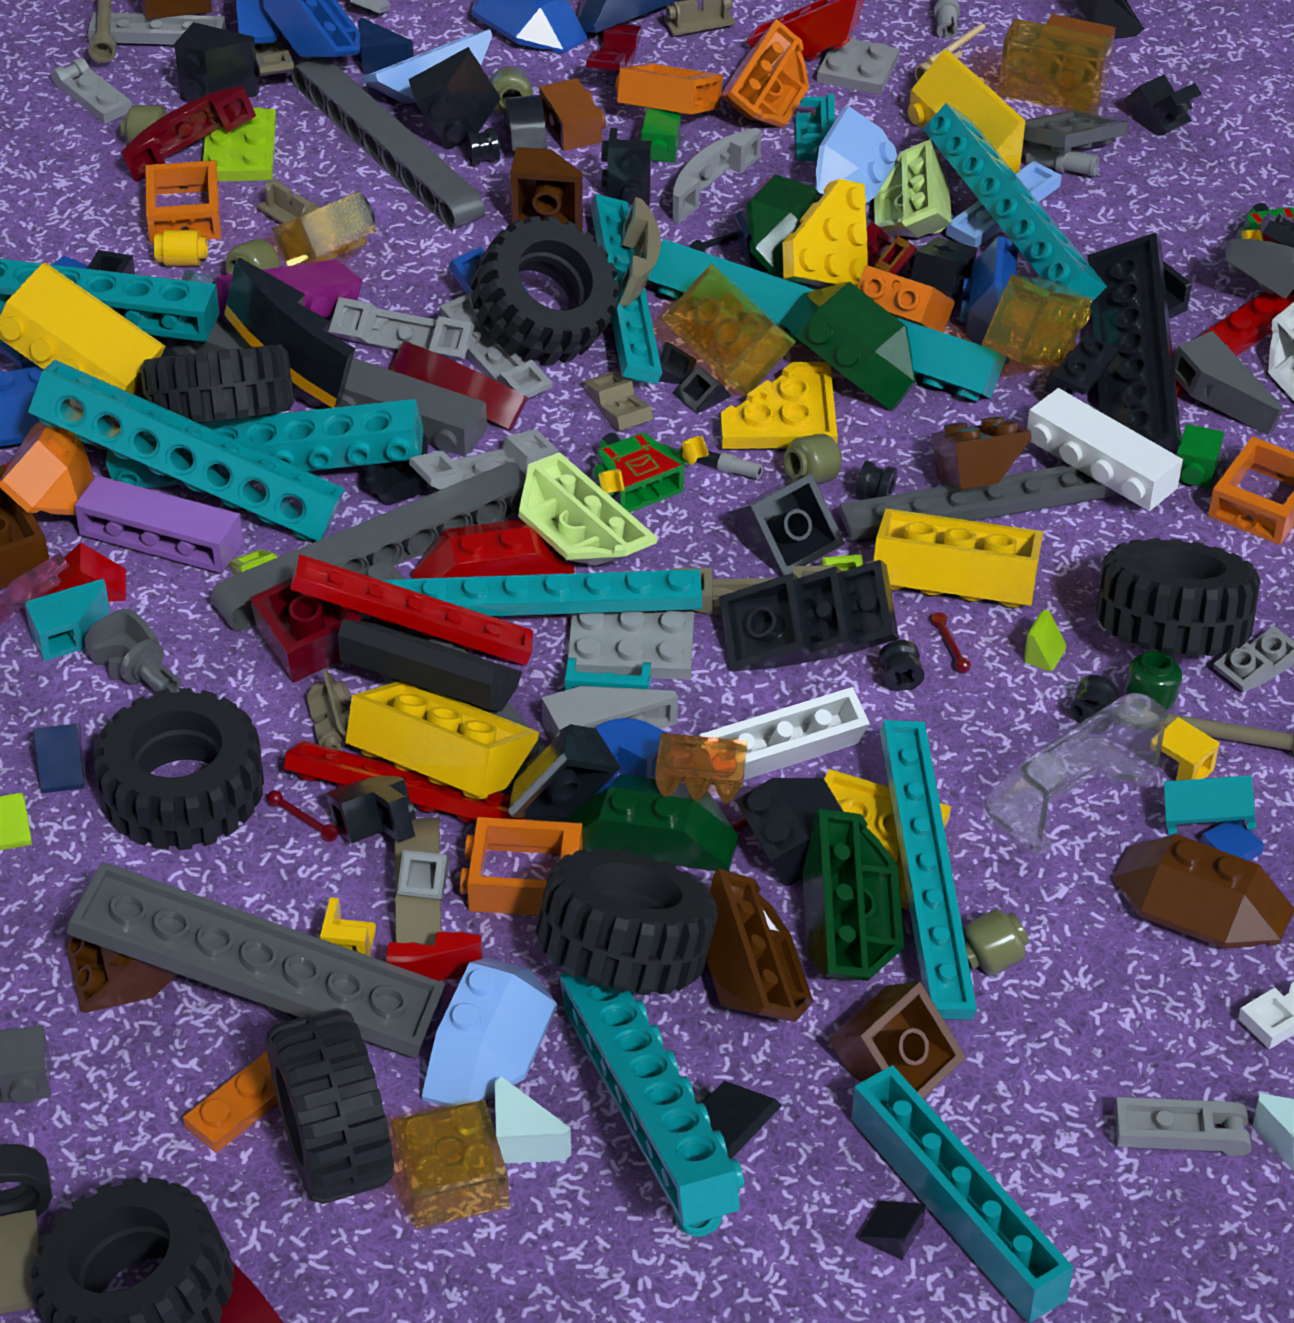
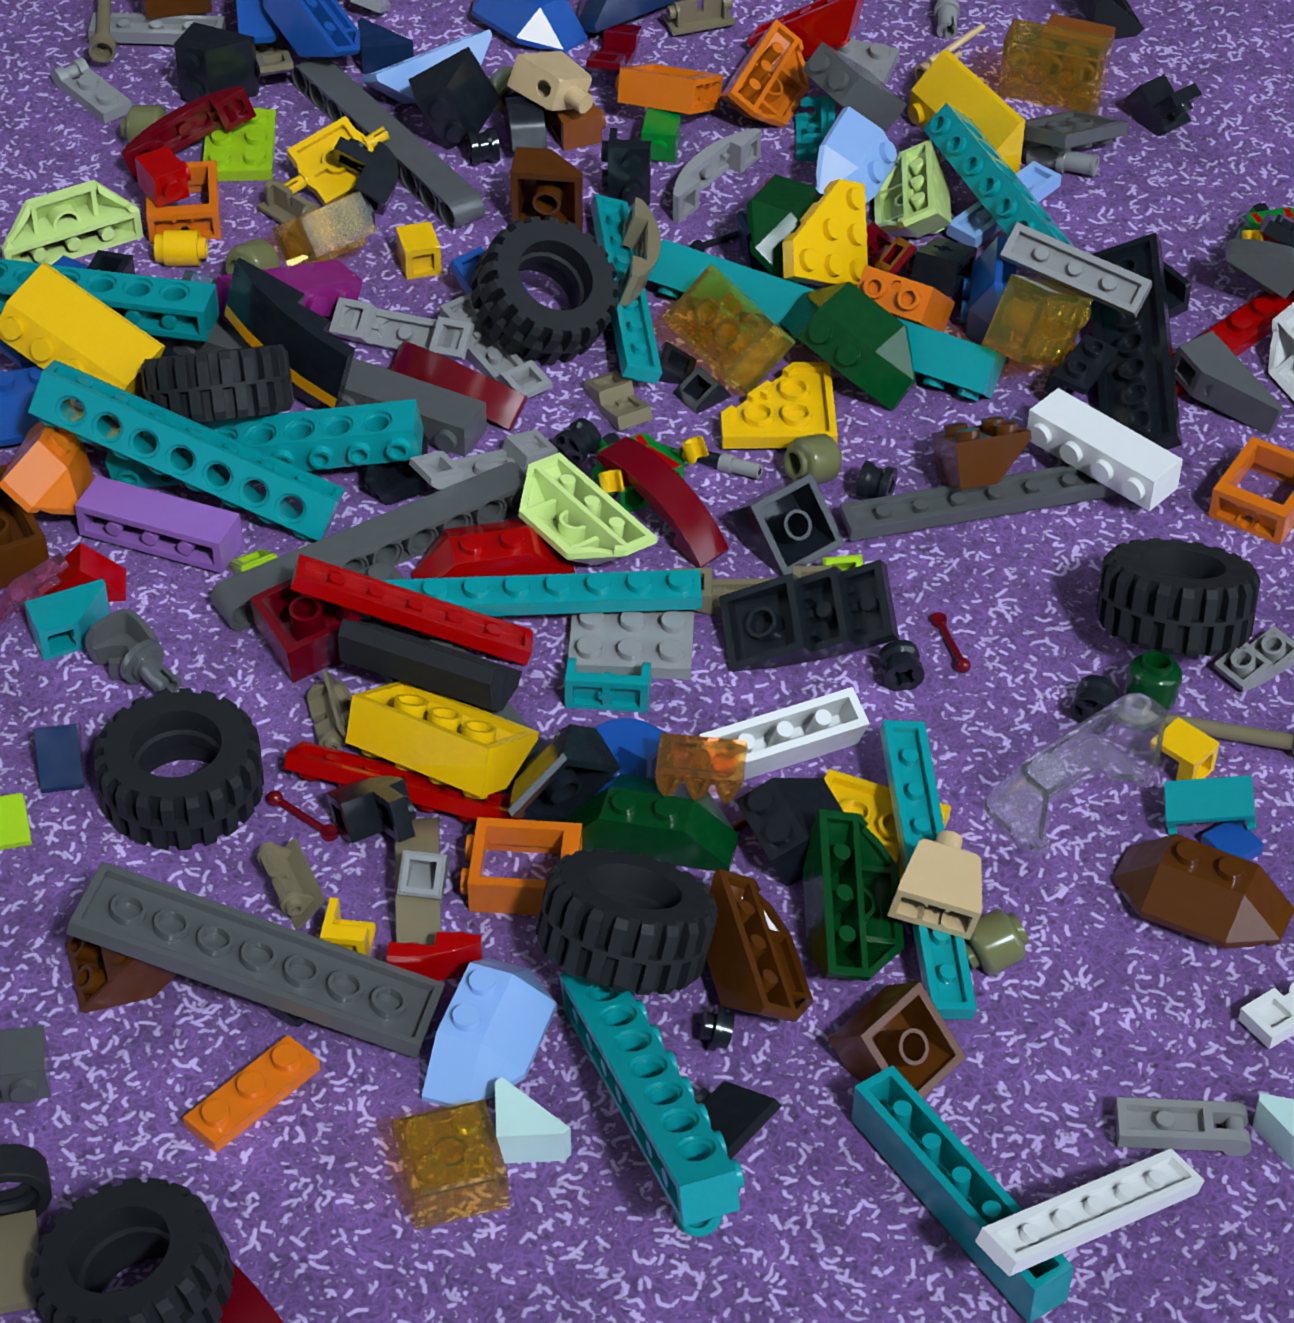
(71, 224): none -> yellowish green wedge
(162, 176): none -> red brick
(292, 880): none -> dark tan hinge
(315, 165): none -> yellow plate
(330, 1105): black tyre -> none
(376, 169): none -> black brick
(418, 250): none -> yellow panel
(552, 81): none -> tan torso
(578, 441): none -> black wheel
(595, 705): light grey slope -> none
(670, 497): none -> dark red slope
(717, 1028): none -> black plate
(854, 86): none -> dark grey brick
(894, 1227): black slope -> none
(941, 887): none -> tan torso
(959, 557): yellow slope -> none
(1044, 643): lime slope -> none
(1076, 269): none -> light grey plate
(1088, 1212): none -> white plate
(1200, 455): green brick -> none

